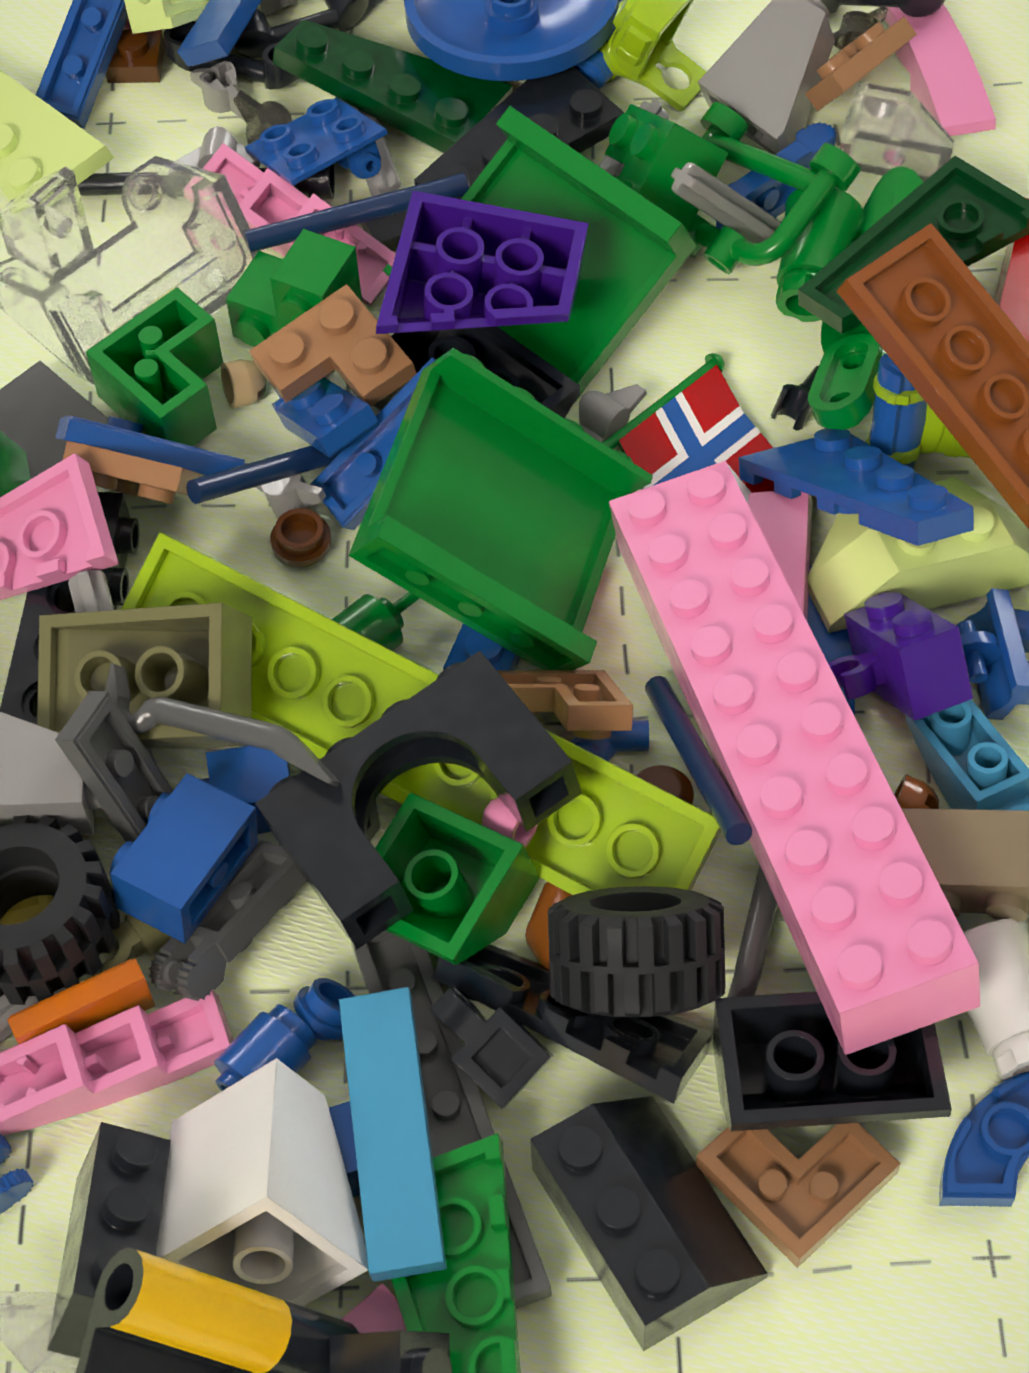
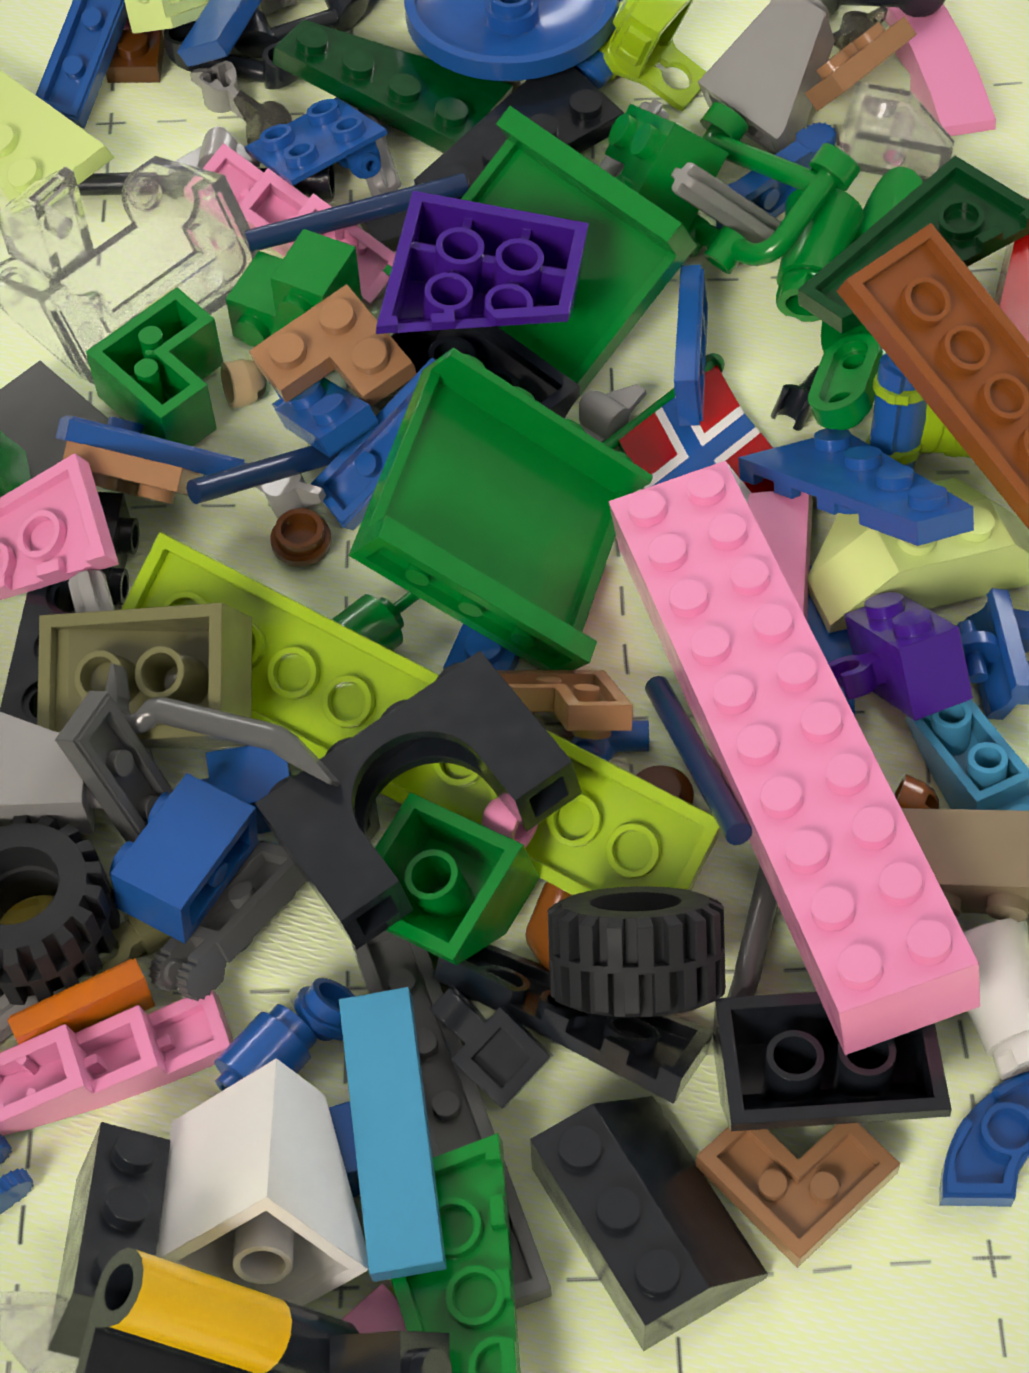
(691, 345): none -> blue tile

